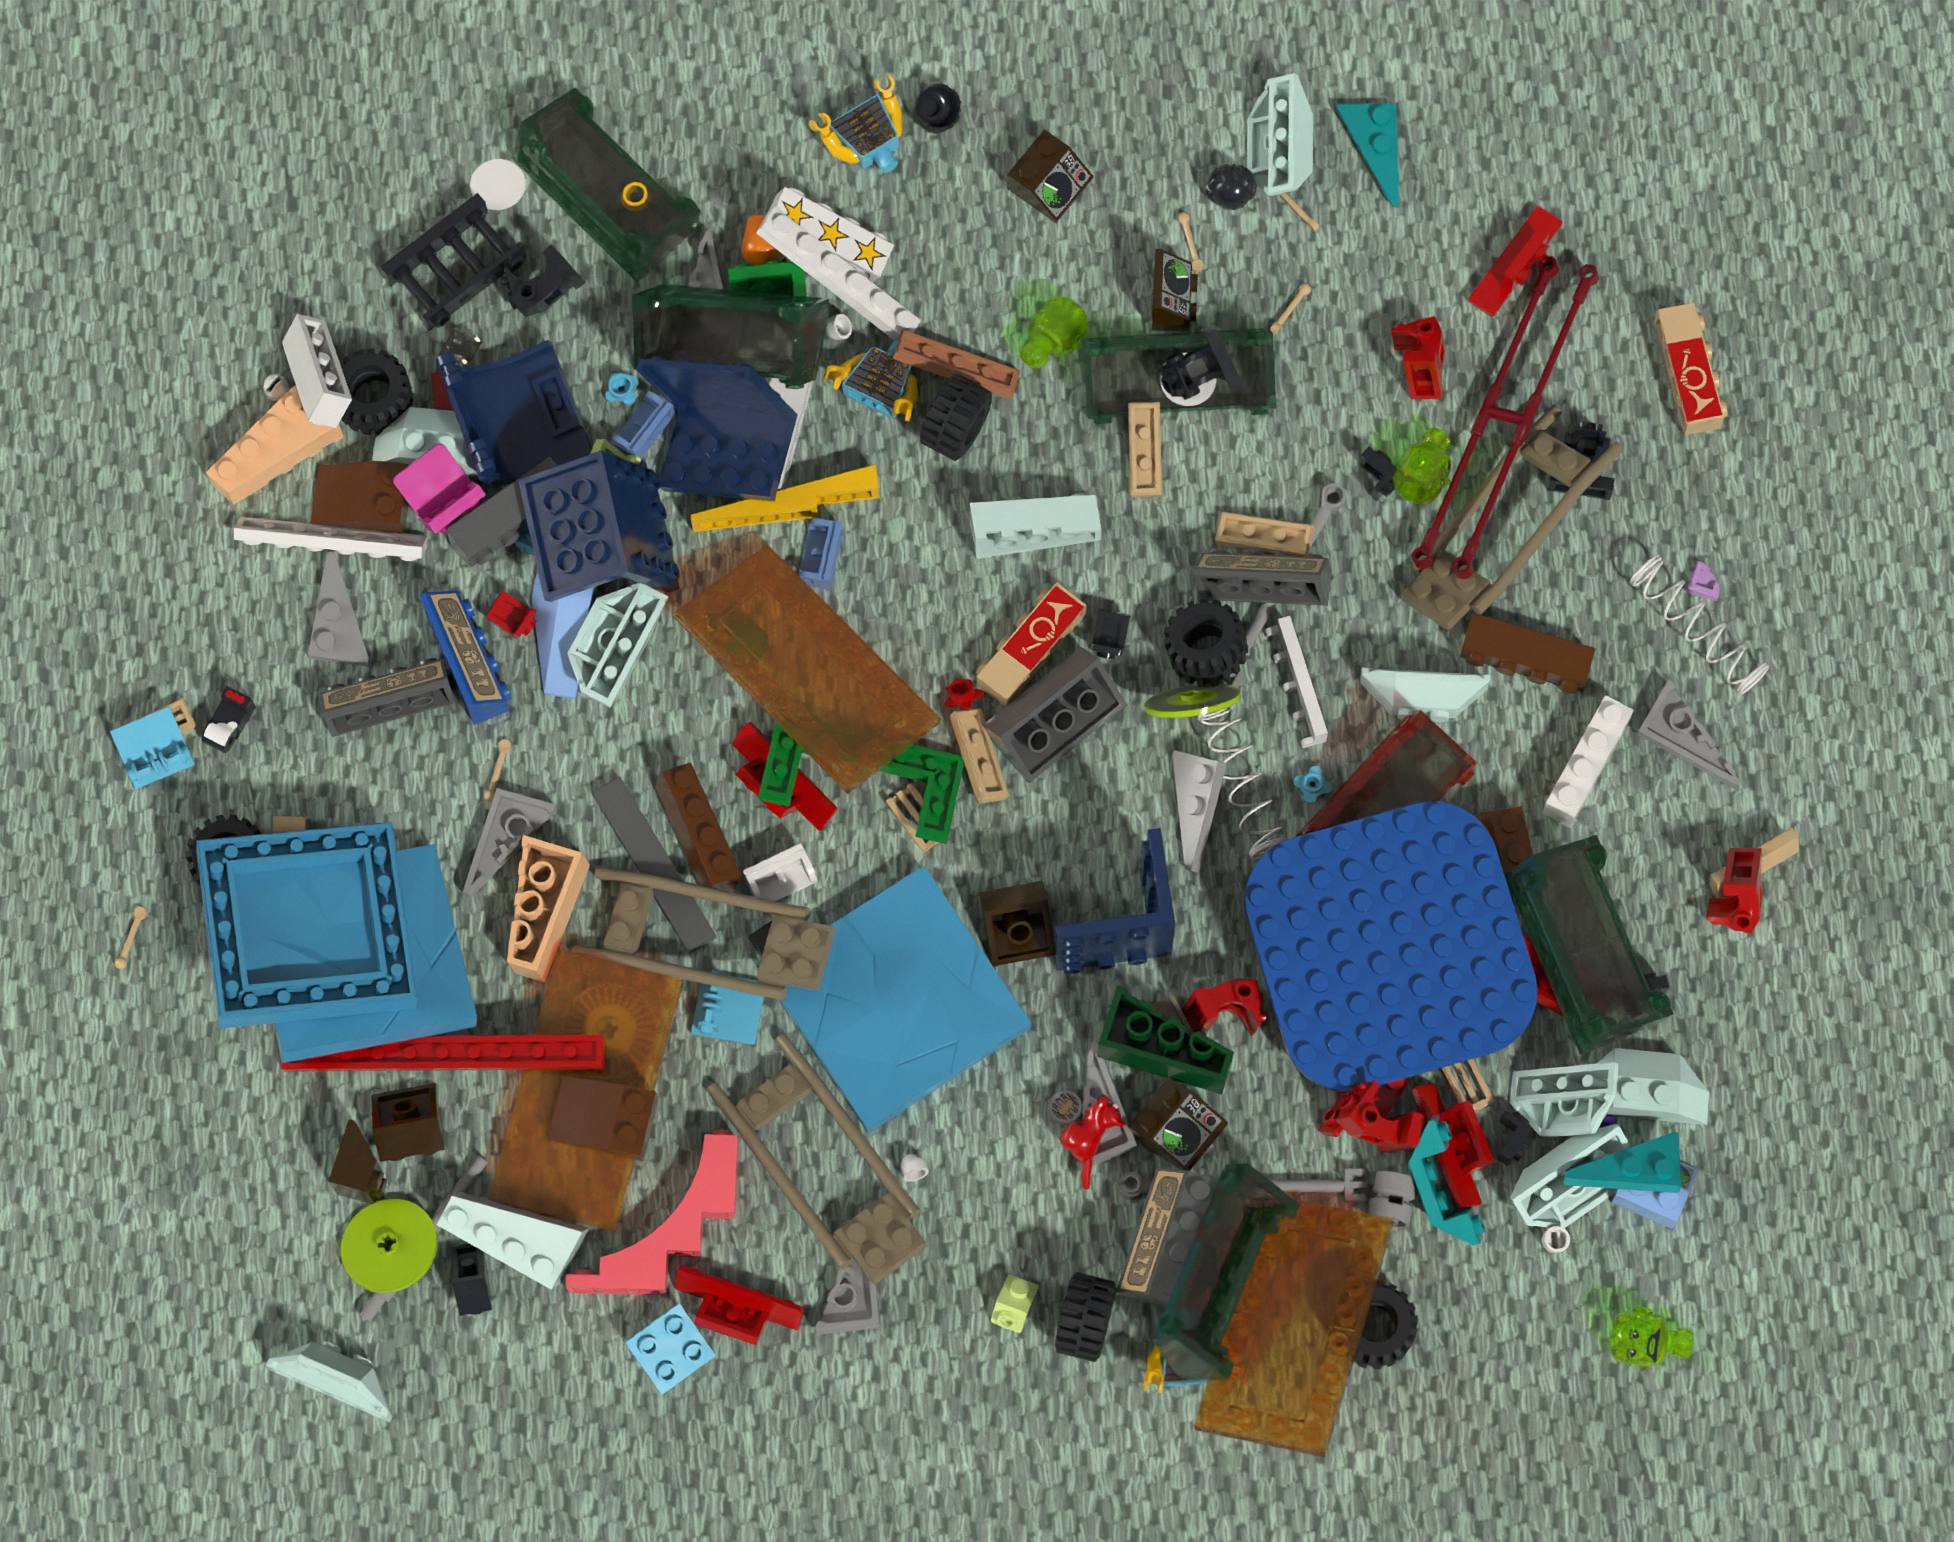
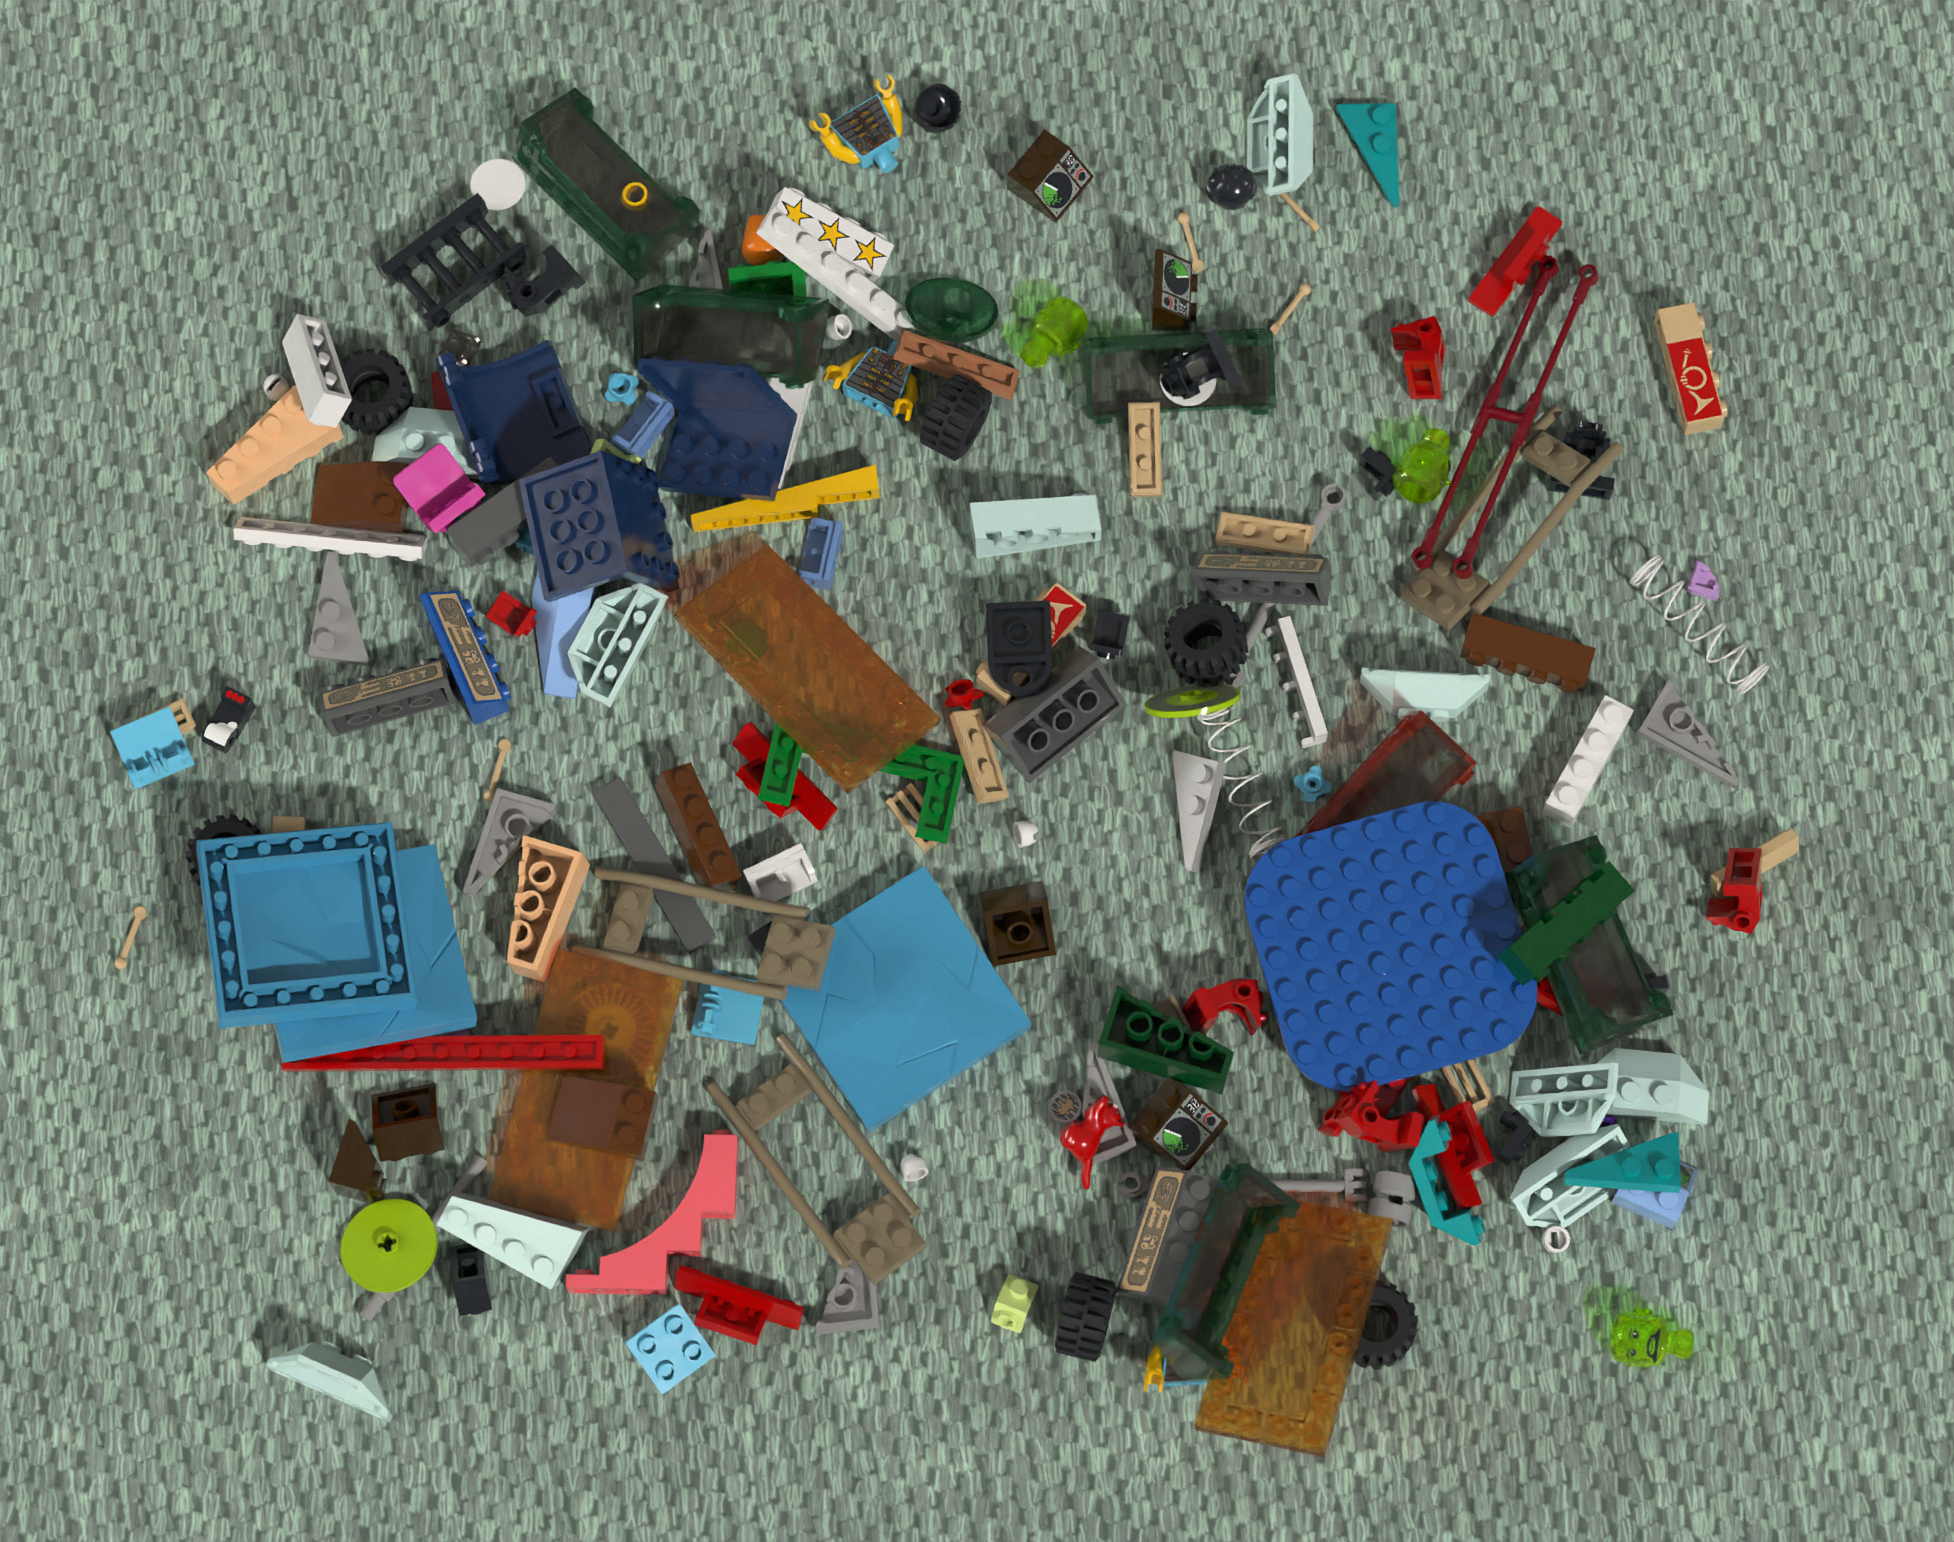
(951, 310): none -> clear green dish
(1019, 643): none -> black tile
(1025, 833): none -> white hinge
(1128, 937): dark blue bracket -> none
(1565, 924): none -> dark green wedge

